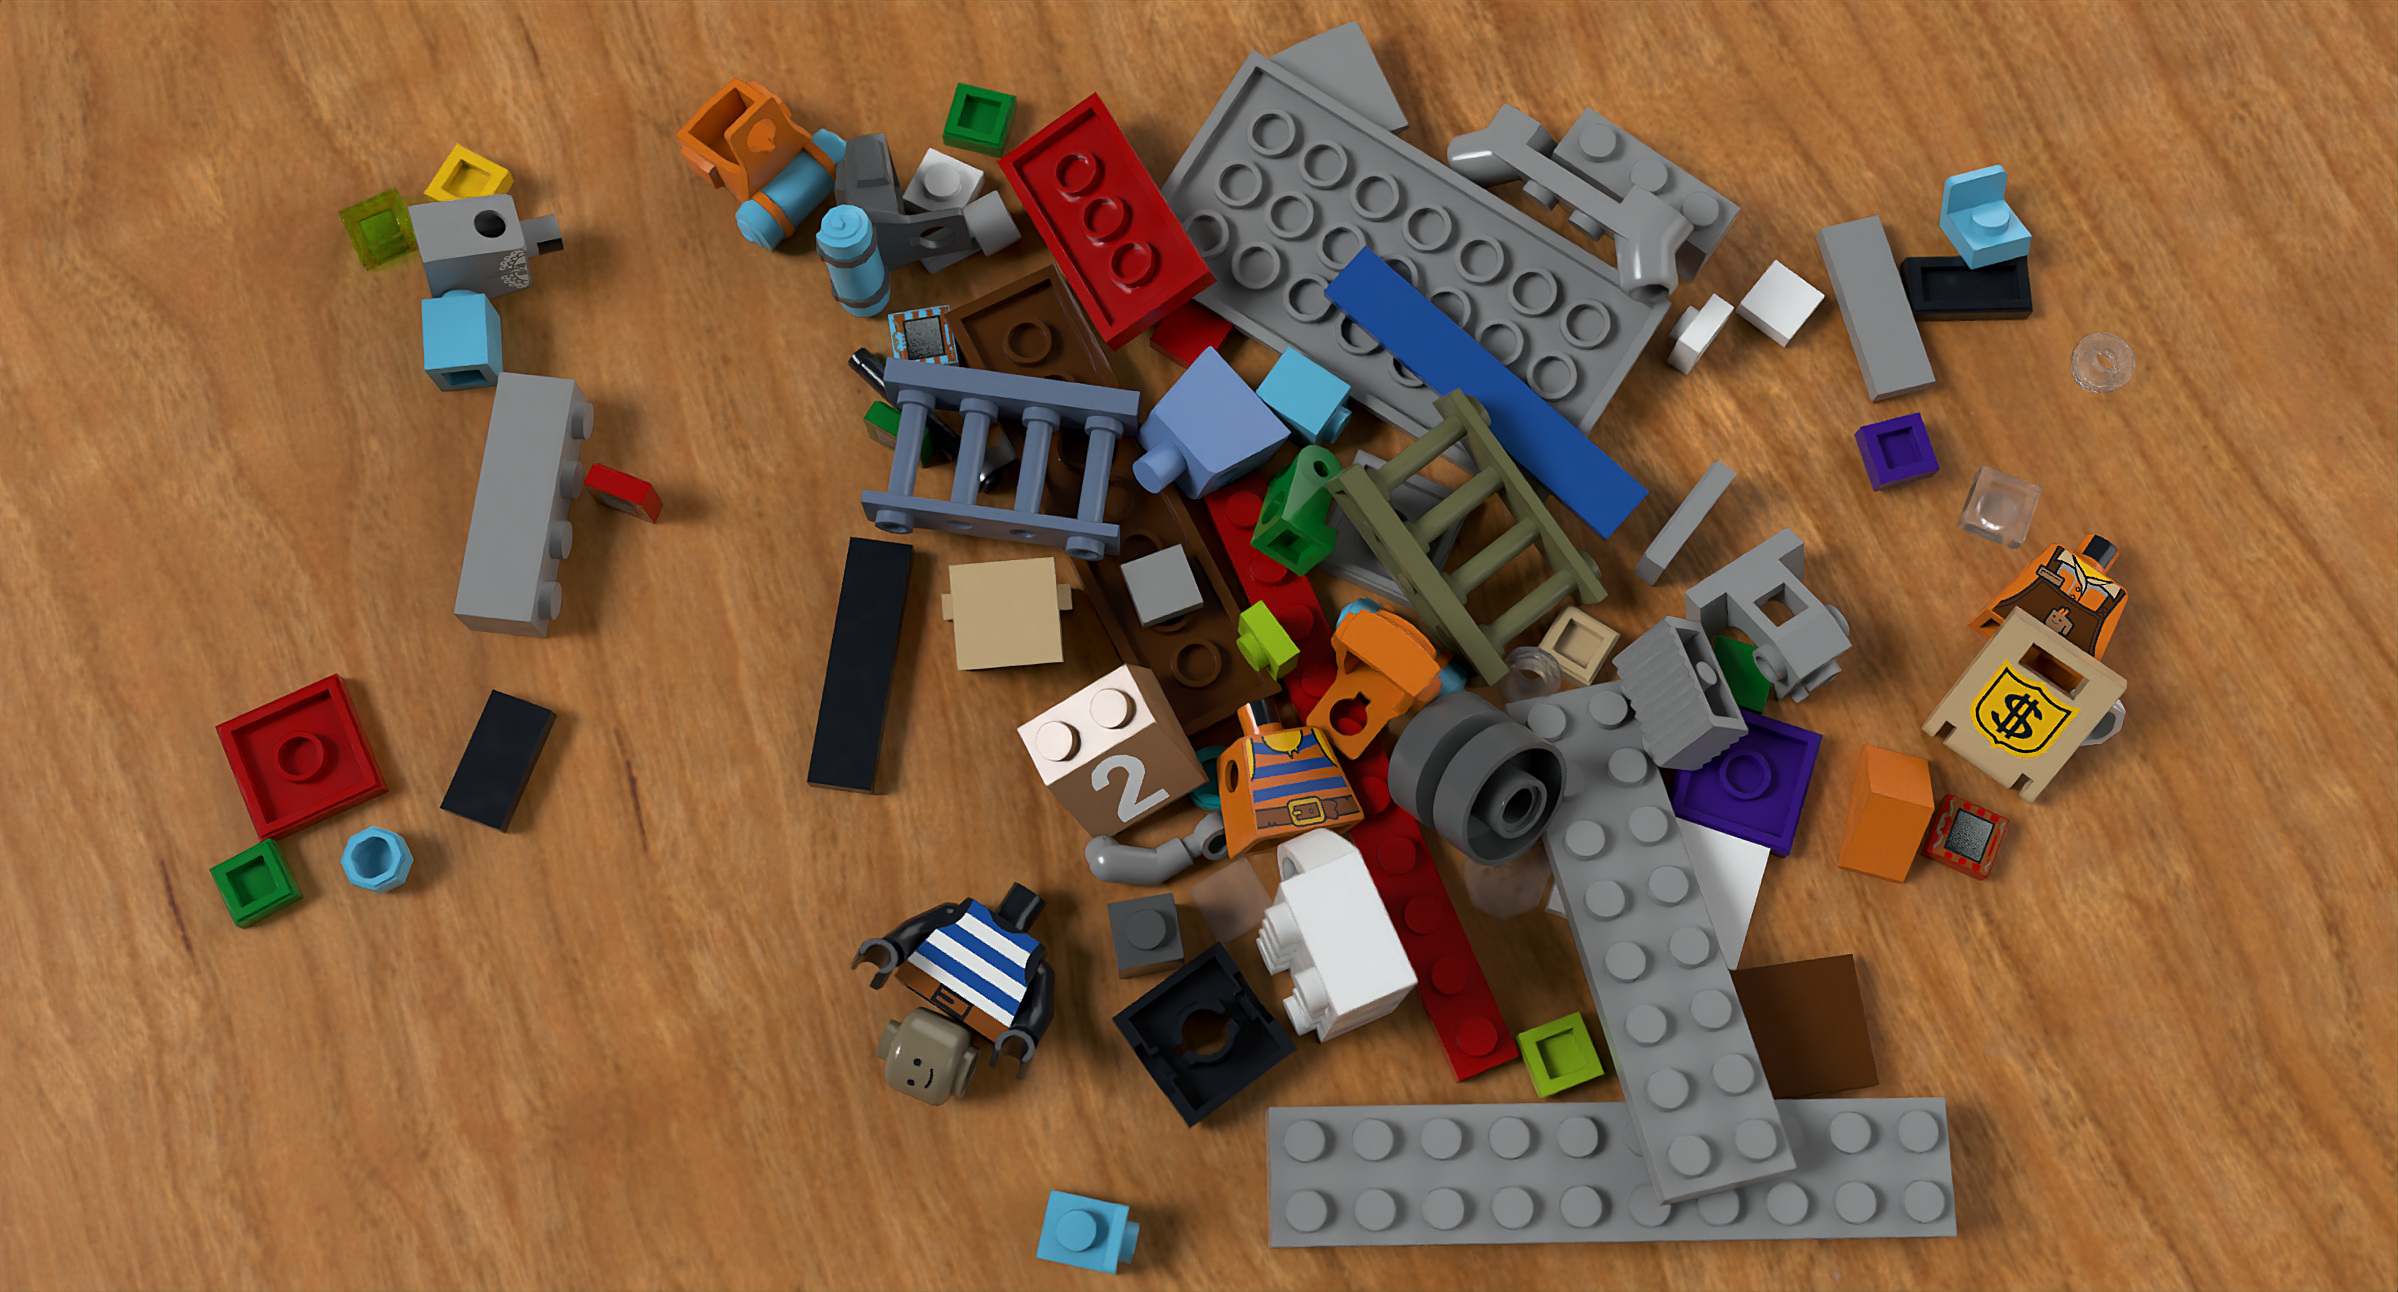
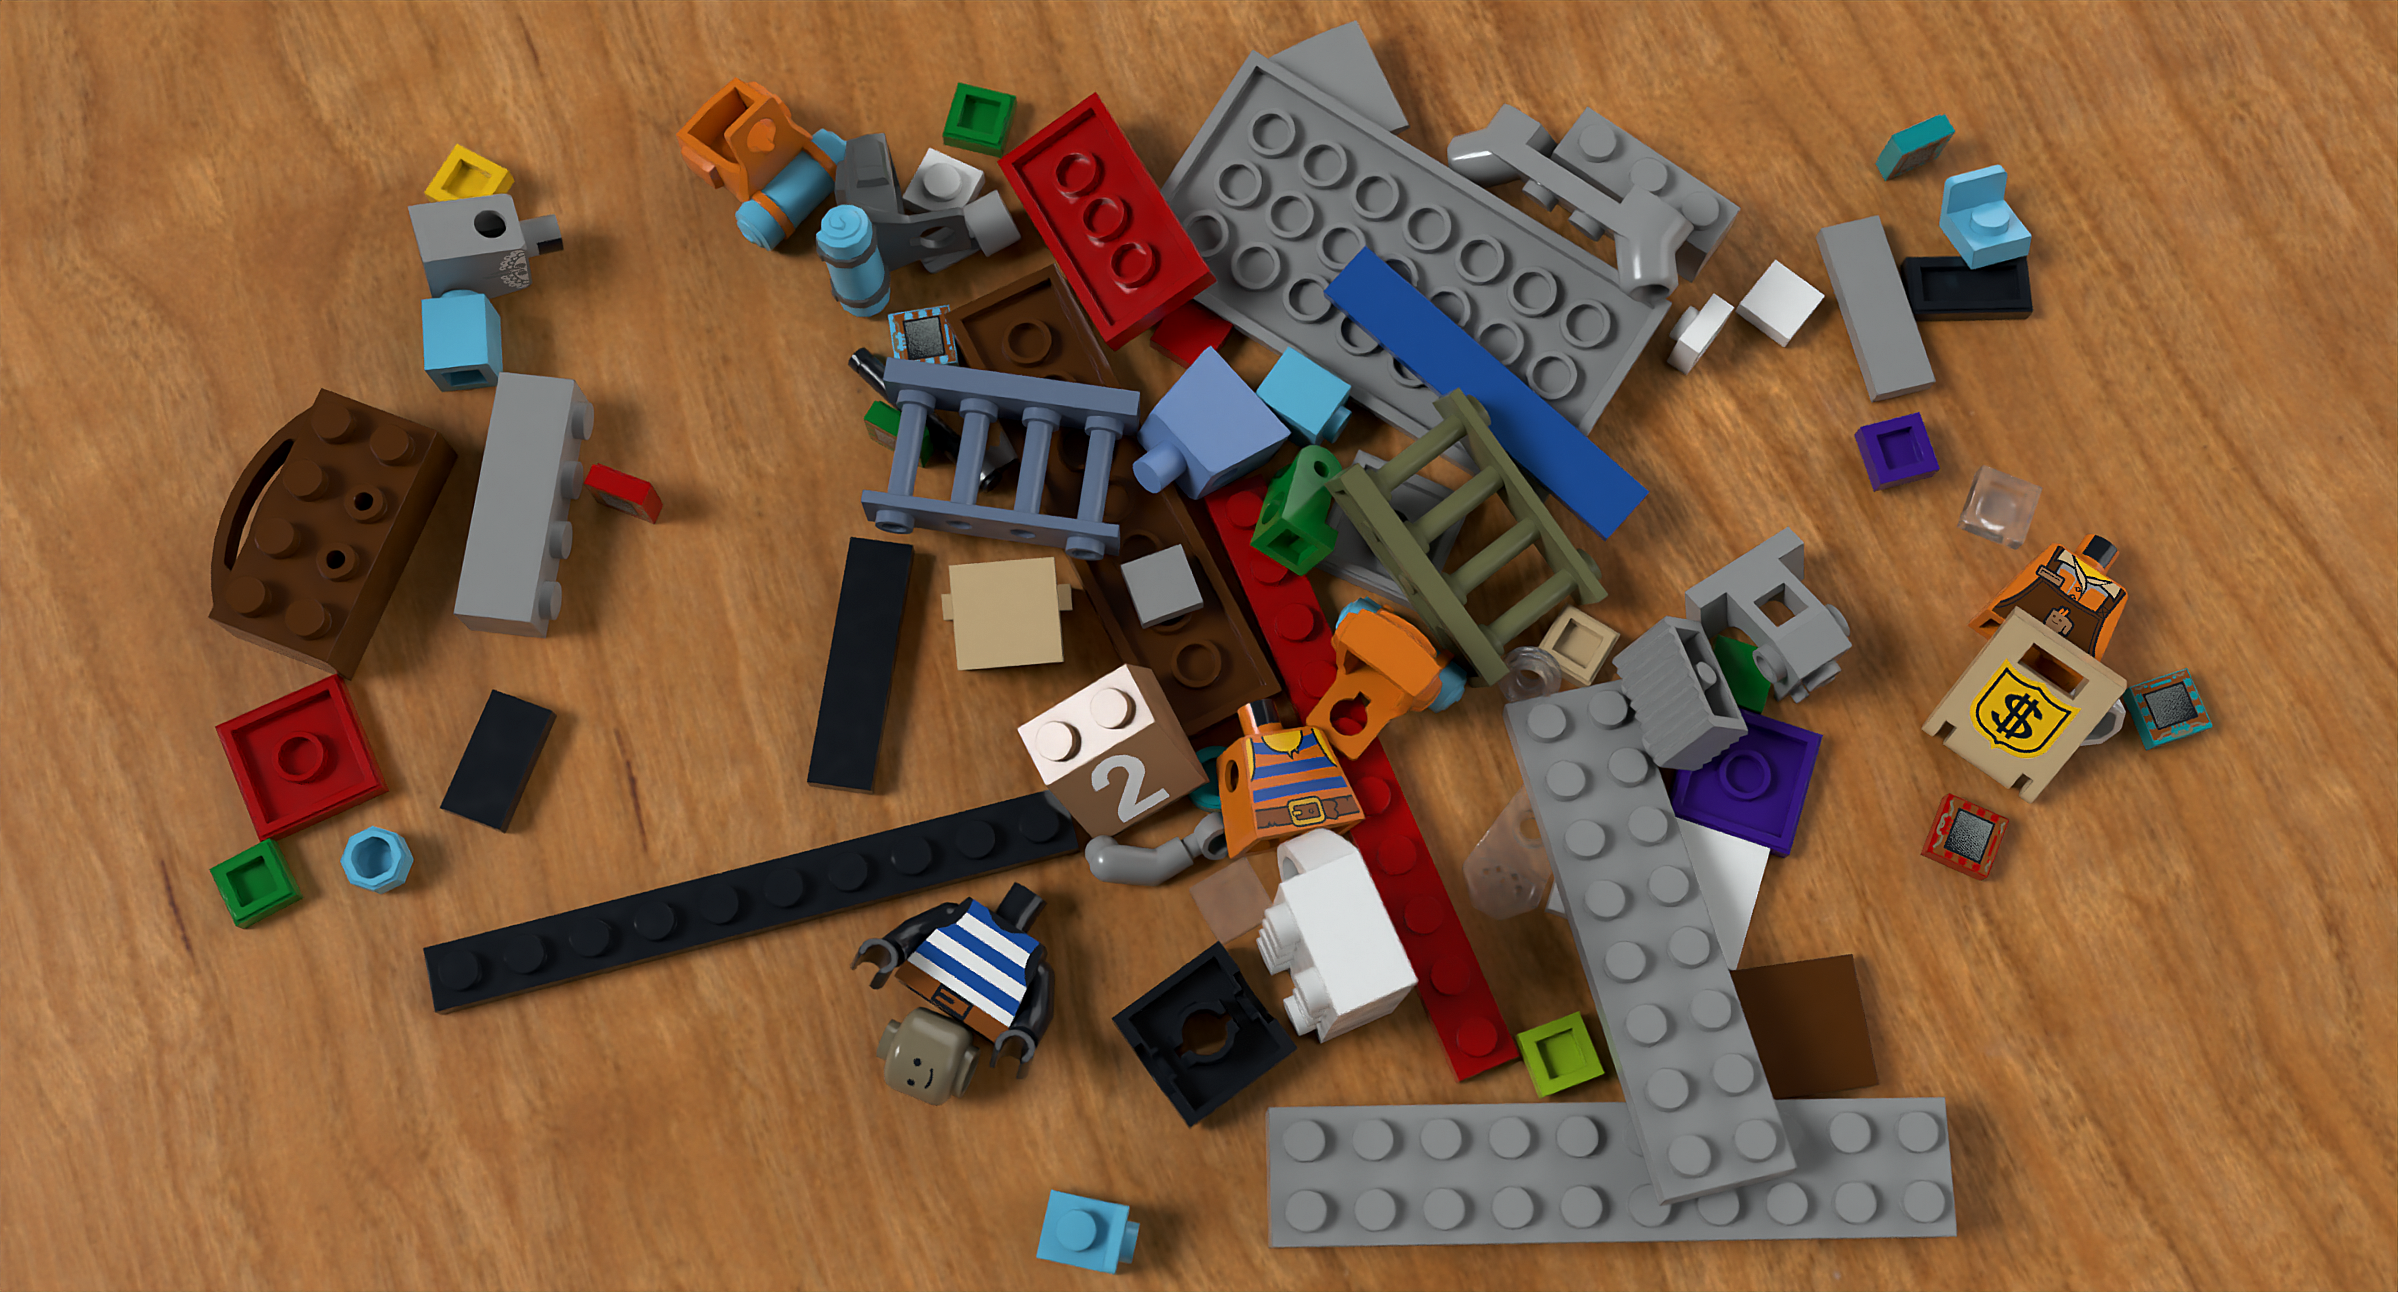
(326, 531): none -> reddish brown piece
(380, 229): clear neon green tile -> none
(748, 901): none -> black plate
(1146, 935): dark grey brick -> none
(1266, 642): lime plate -> none
(1477, 778): dark grey wheel -> none
(1684, 522): light grey tile -> none
(1886, 814): orange slope -> none
(1914, 146): none -> teal tile
(2091, 373): clear plate -> none
(2166, 709): none -> tile

